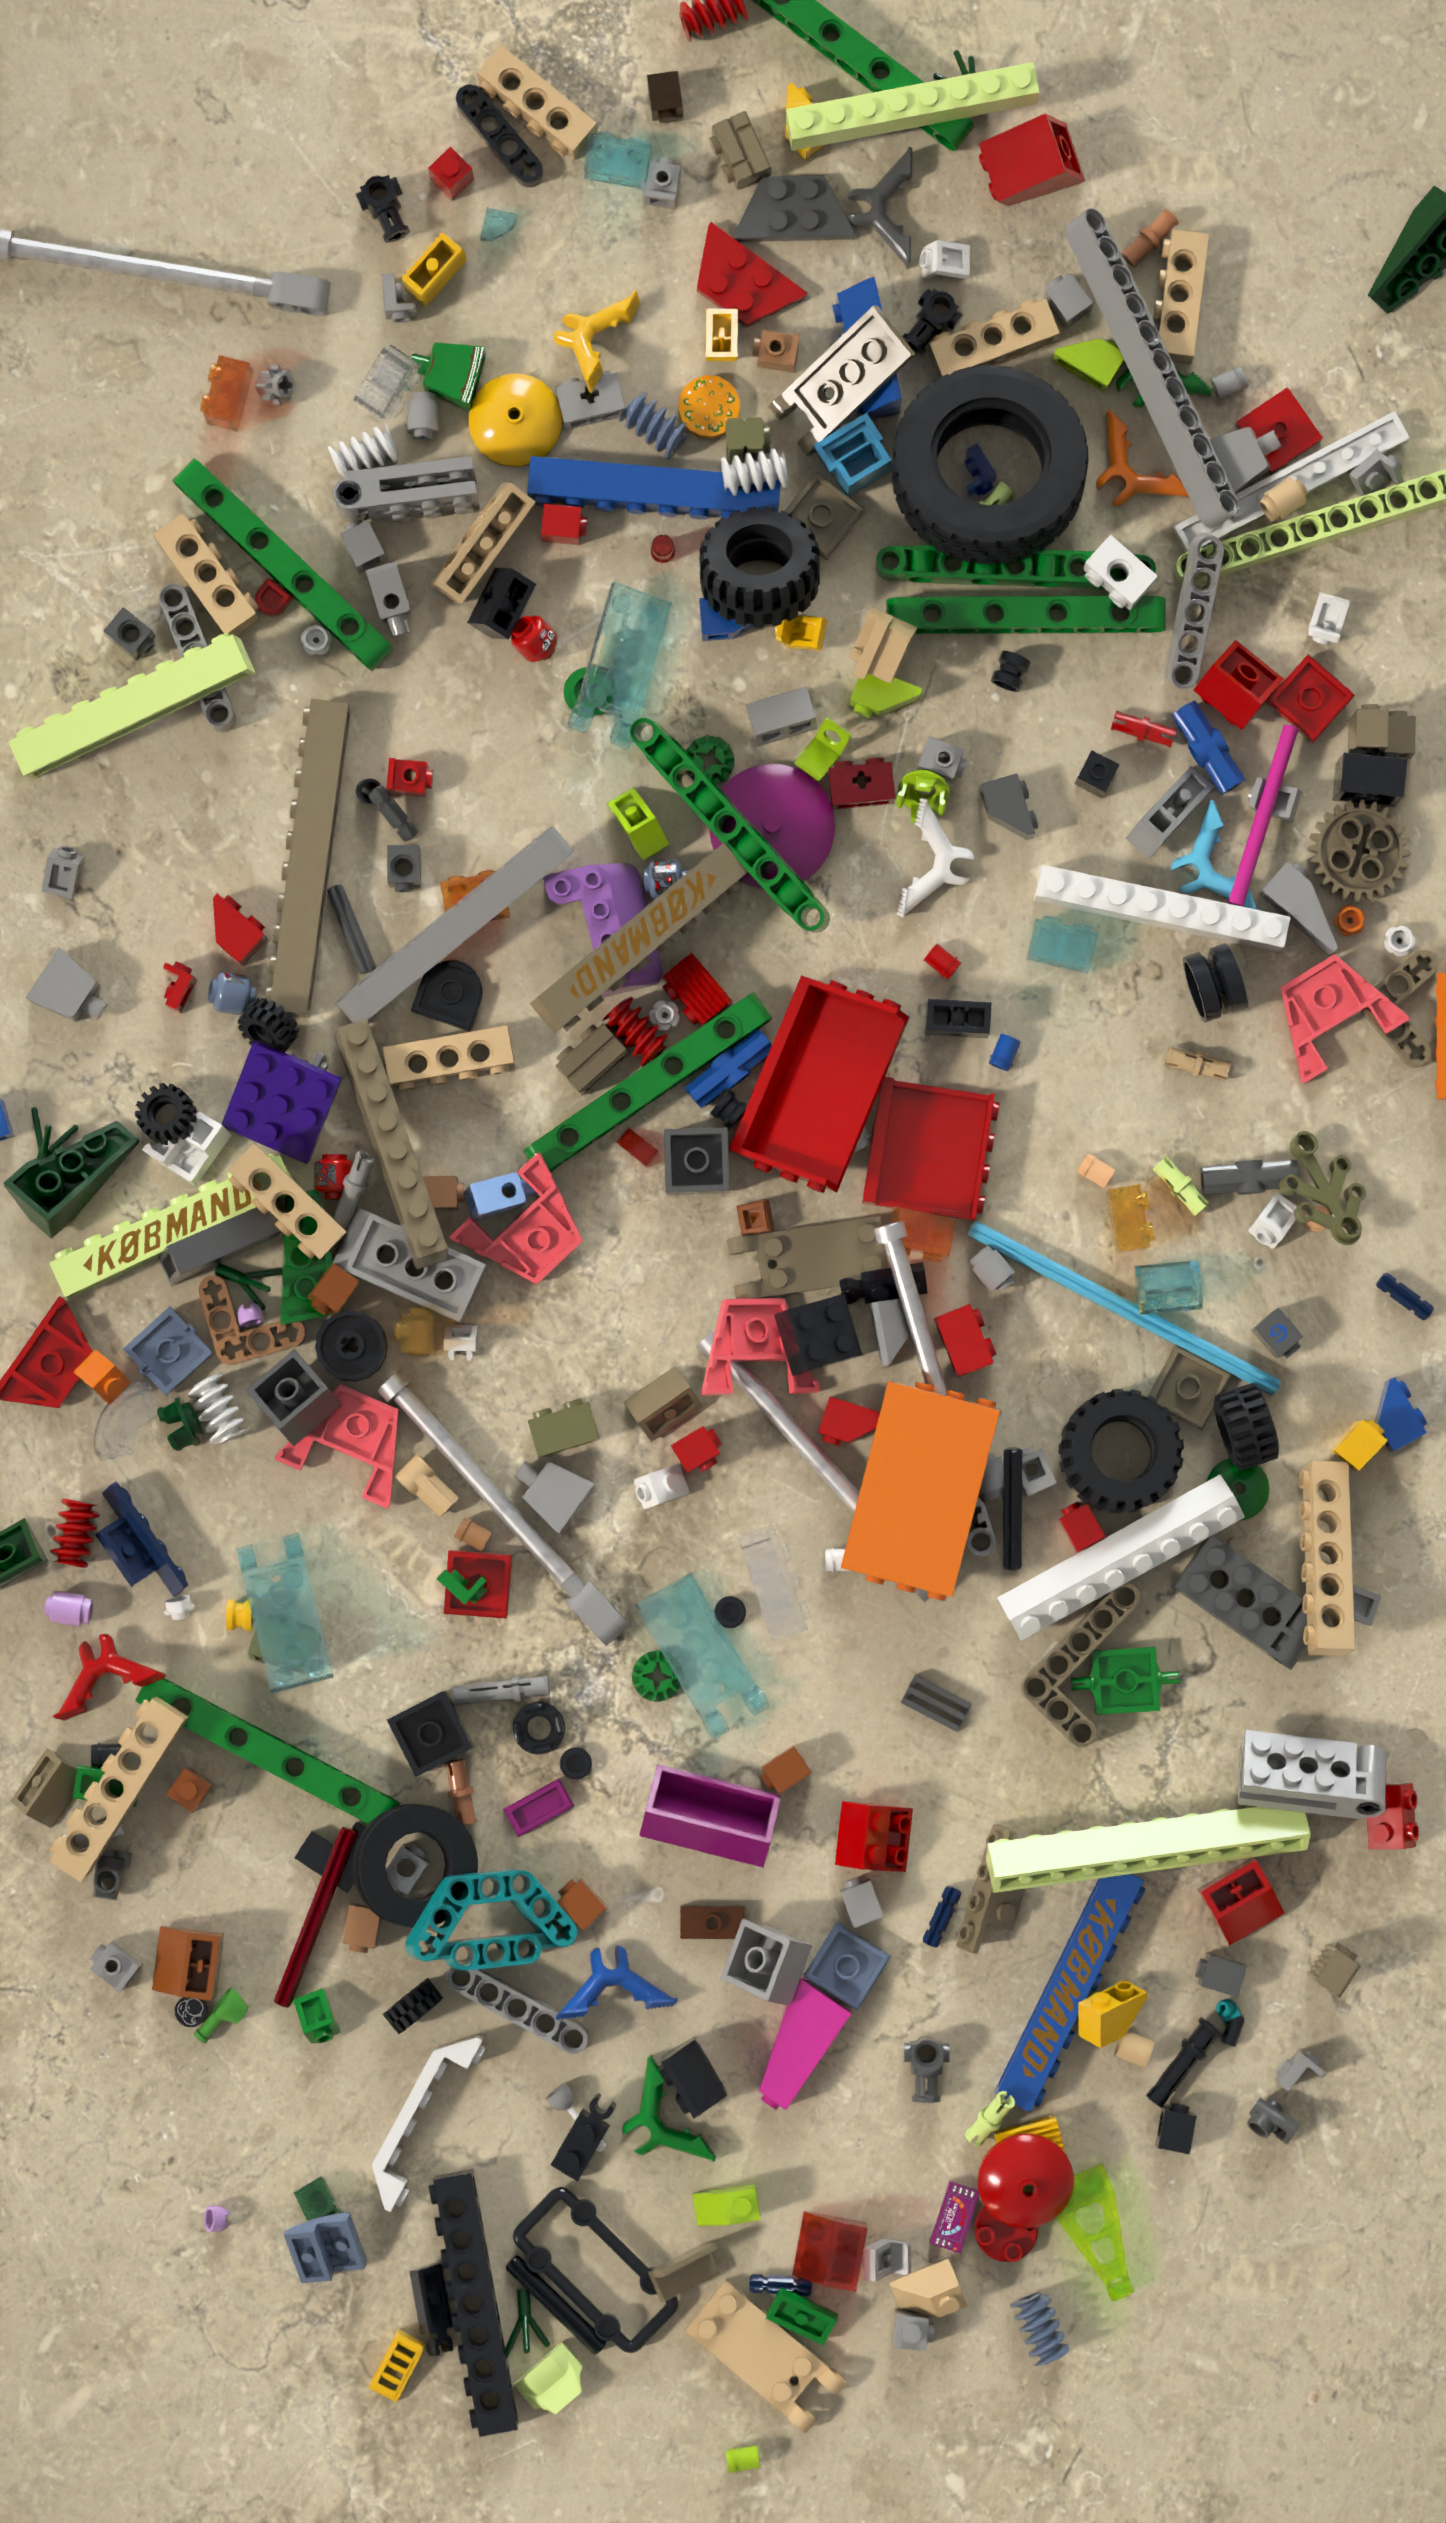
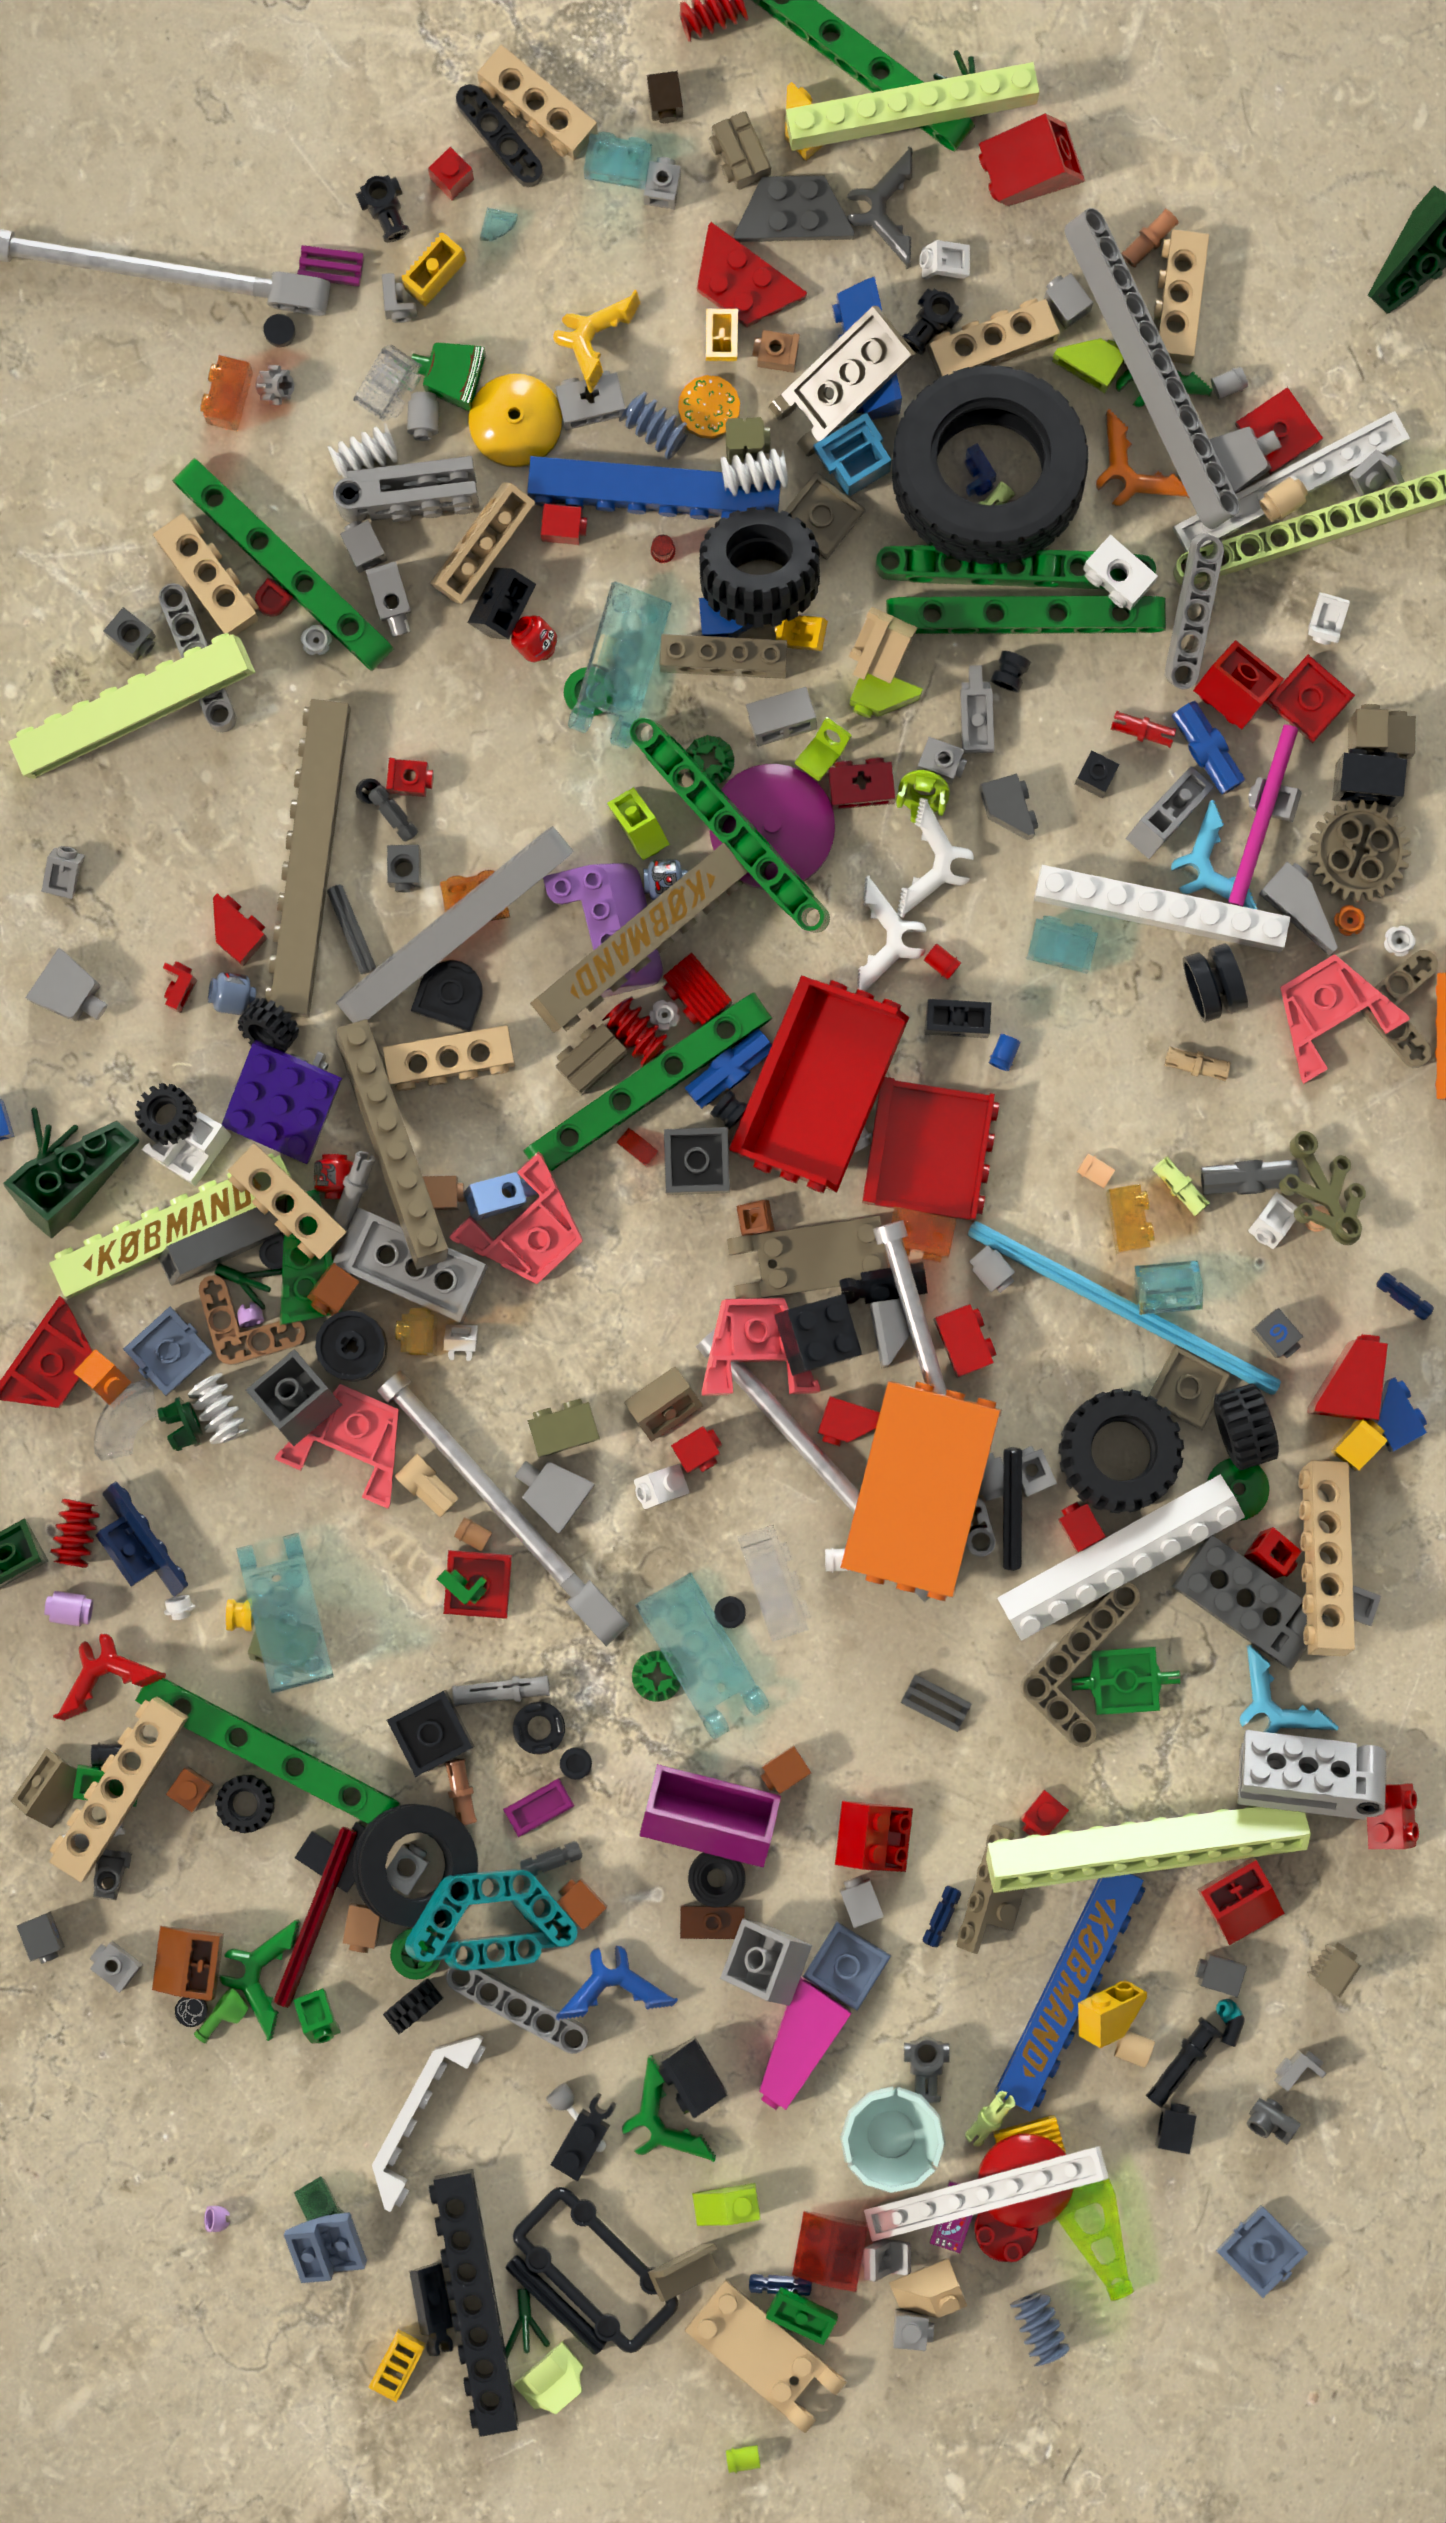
(41, 1938): none -> dark grey brick
(225, 1807): none -> black tyre
(254, 1962): none -> green piece
(272, 1252): none -> black tile
(279, 330): none -> black tile
(332, 254): none -> magenta tile
(405, 1964): none -> green gear
(552, 1858): none -> dark grey axle
(716, 1896): none -> black tyre
(723, 656): none -> dark tan brick
(892, 2139): none -> light aqua plate
(895, 928): none -> white piece
(977, 713): none -> light grey hinge
(986, 2193): none -> white plate
(1043, 1815): none -> red bracket
(1262, 2251): none -> sand blue plate
(1263, 1702): none -> medium azure piece
(1284, 1553): none -> red brick
(1354, 1382): none -> red slope

